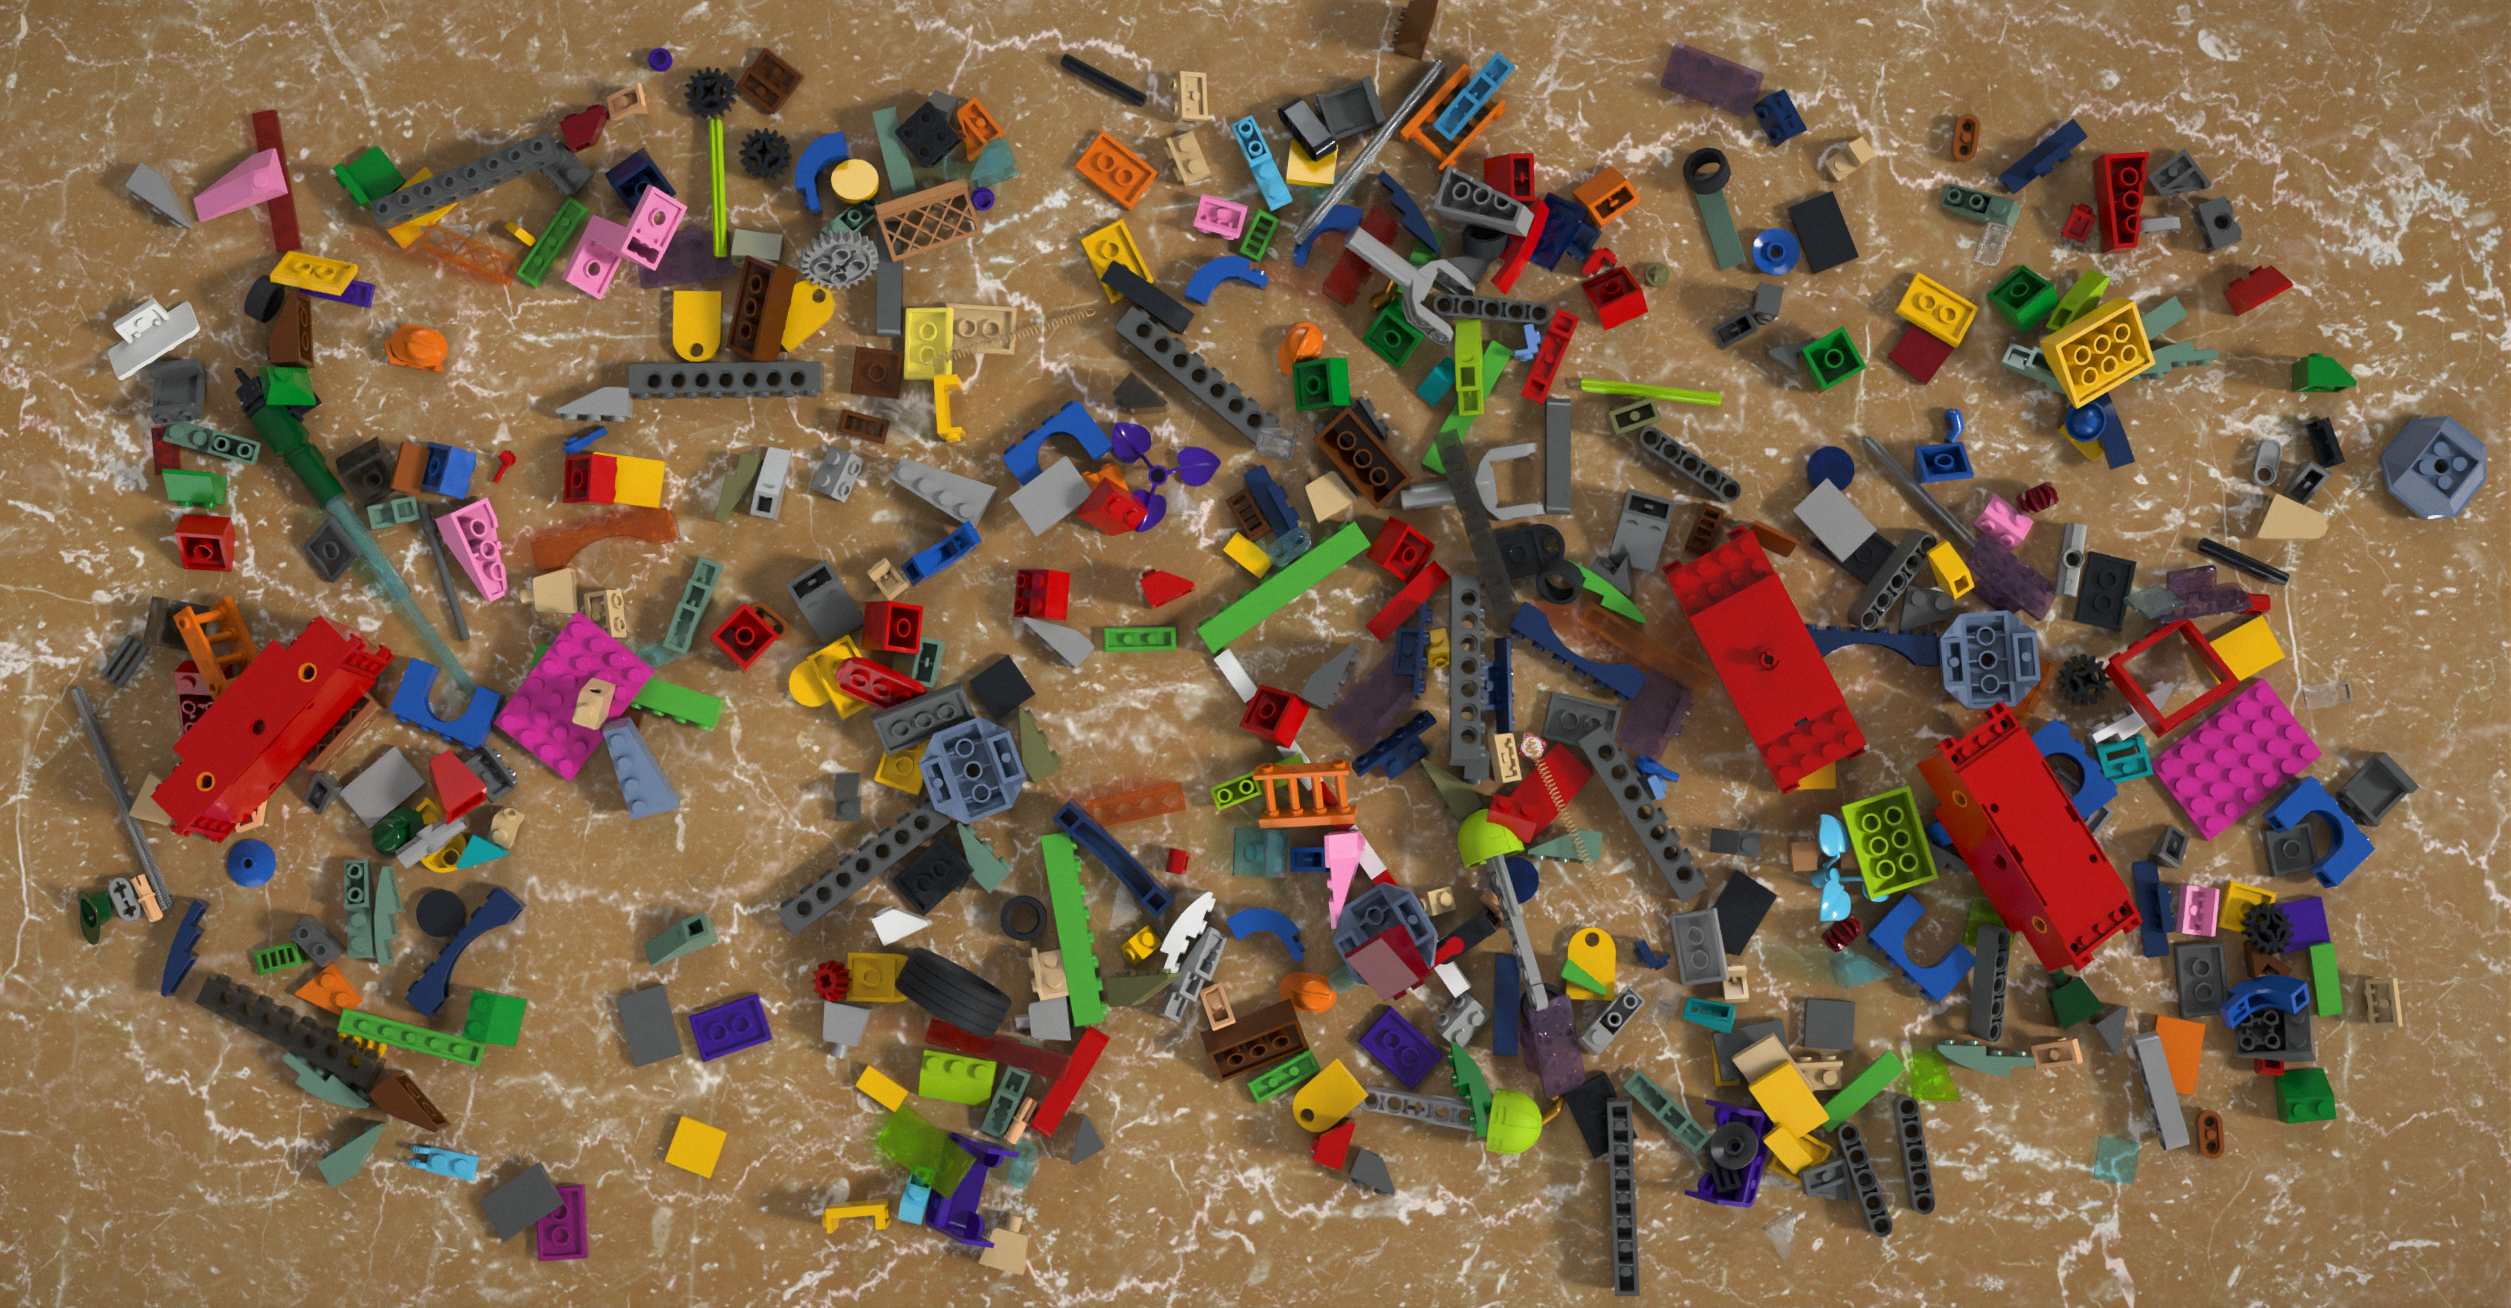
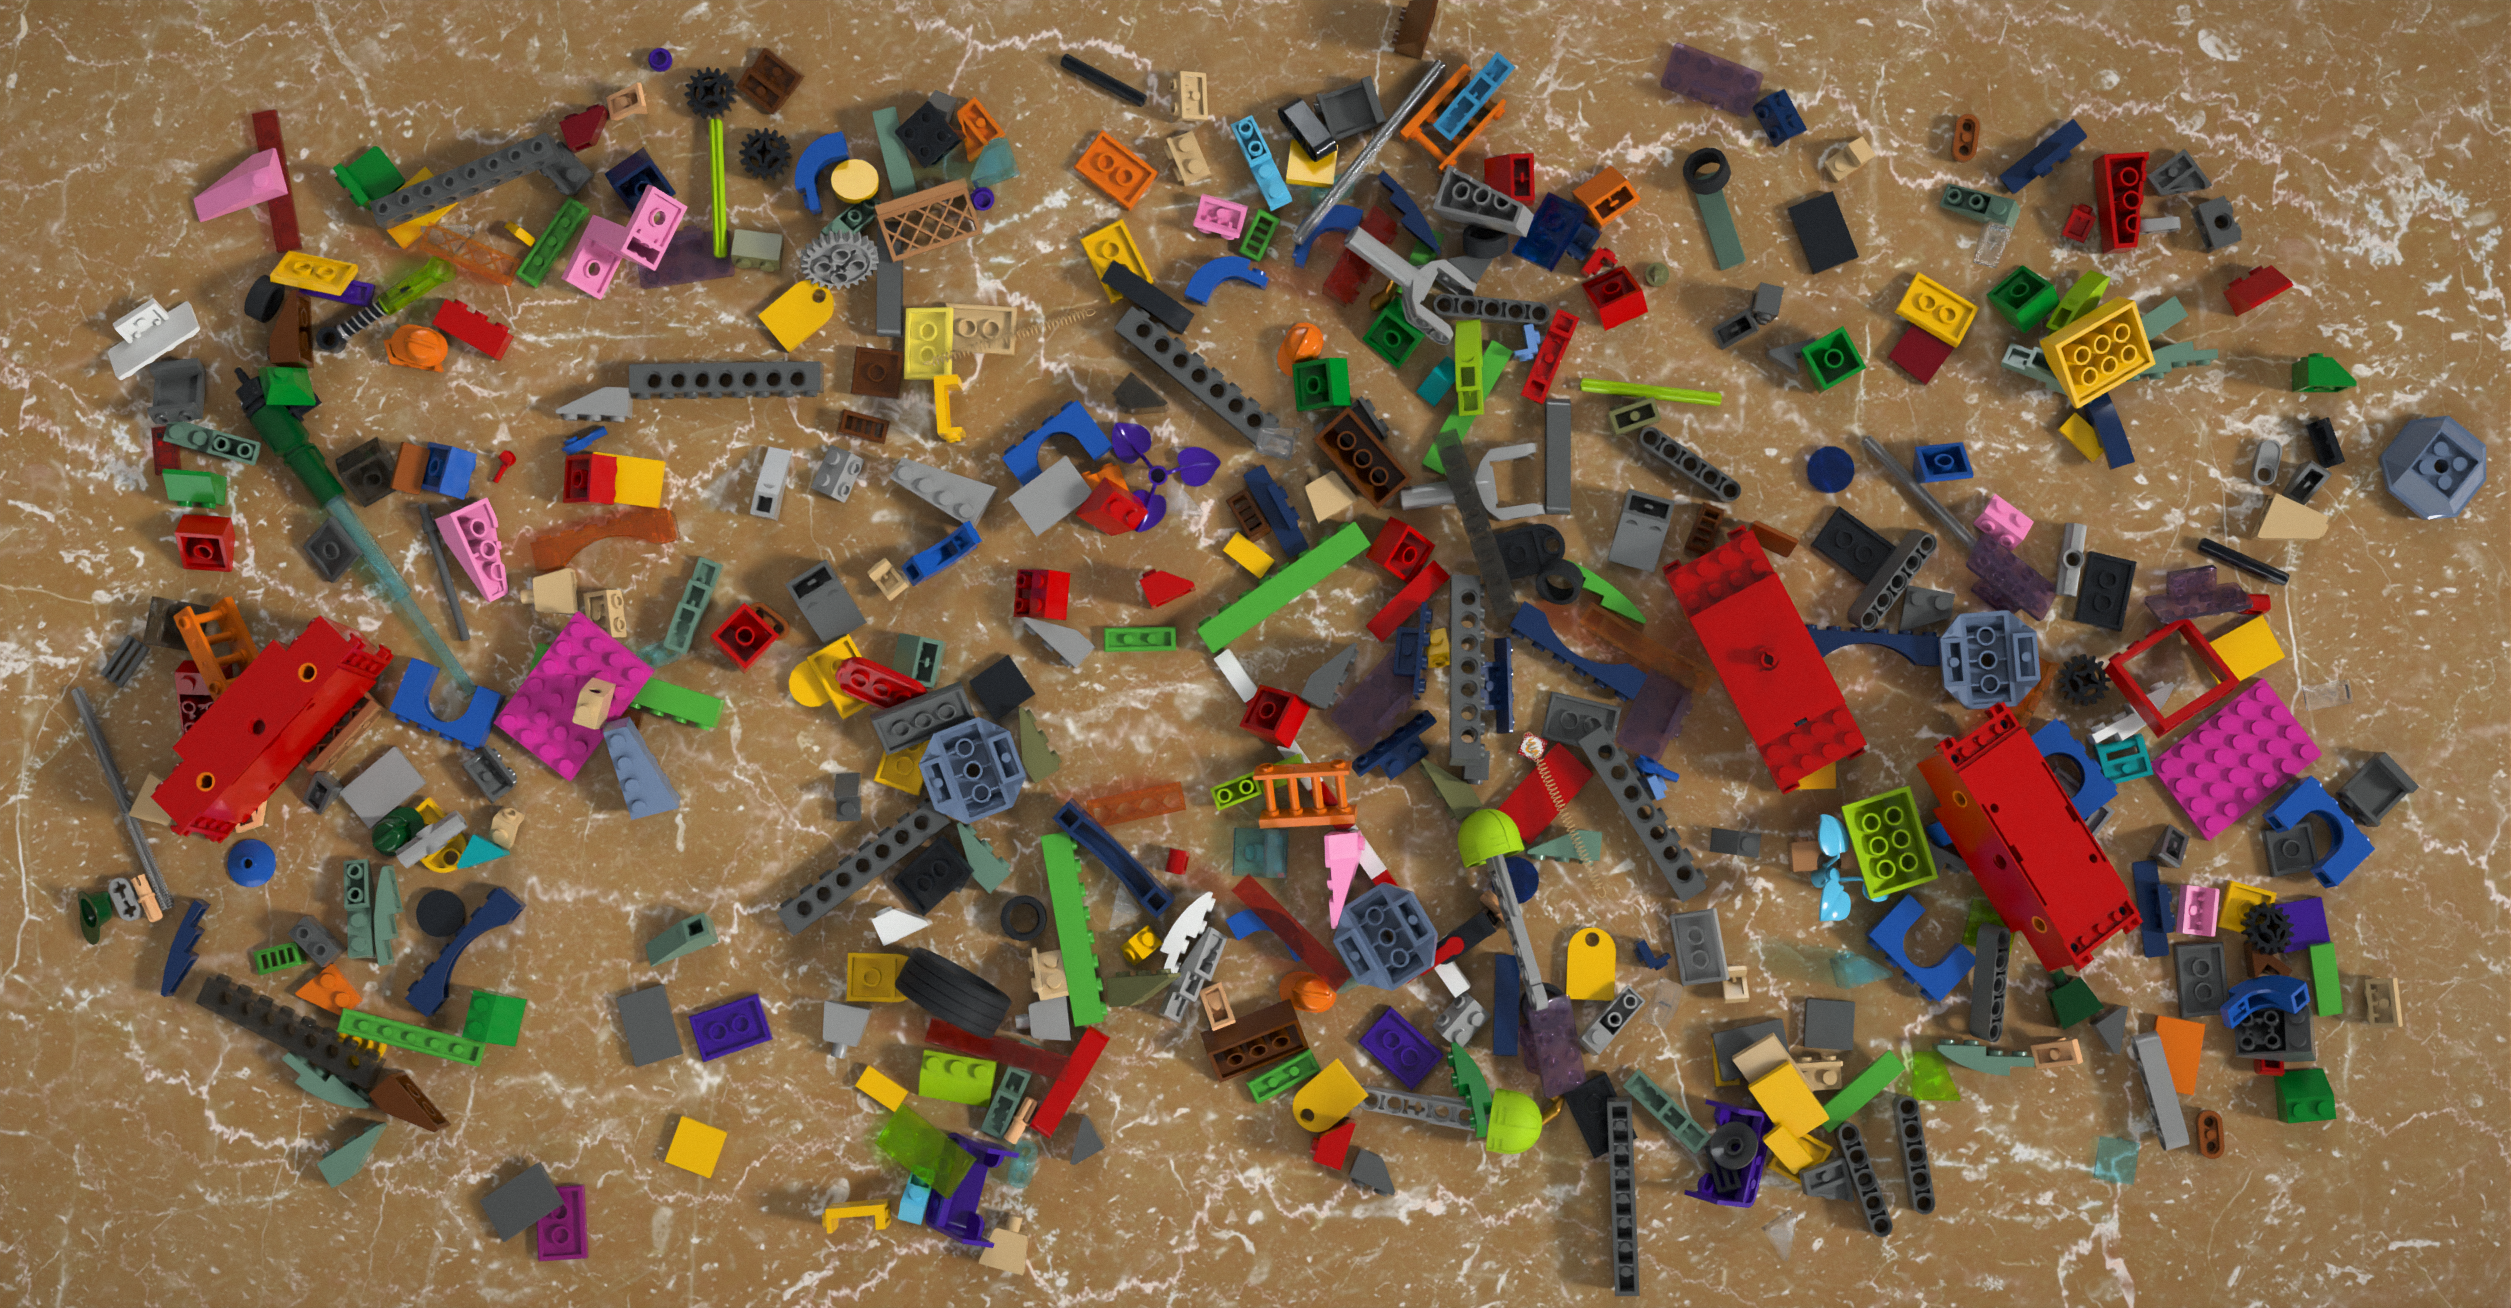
(158, 190): light grey slope -> none
(388, 303): none -> piece
(393, 513): sand green slope -> none
(446, 1162): medium azure hinge -> none
(455, 786): red slope -> none
(473, 328): none -> red brick
(697, 321): yellow tile -> none
(738, 487): olive slope -> none
(761, 309): reddish brown slope -> none
(832, 980): red gear -> none
(892, 627): red slope -> none
(1287, 545): clear light blue plate -> none
(1291, 932): none -> clear red tile
(1308, 859): blue slope -> none
(1390, 963): slope -> none
(1437, 901): tan bracket -> none
(1504, 758): tan bracket -> none
(1514, 815): red slope -> none
(1520, 249): red slope -> none
(1573, 973): bright green slope -> none
(1620, 578): dark grey slope -> none
(1724, 1014): teal slope -> none
(1741, 910): black tile -> none
(1778, 240): blue dish -> none
(1834, 520): light grey tile -> none
(1842, 933): dark red gear -> none
(1949, 570): yellow slope -> none
(1957, 425): blue arm -> none
(2037, 499): dark red gear -> none
(2085, 422): blue hat -> none
(2153, 601): clear light blue piece -> none

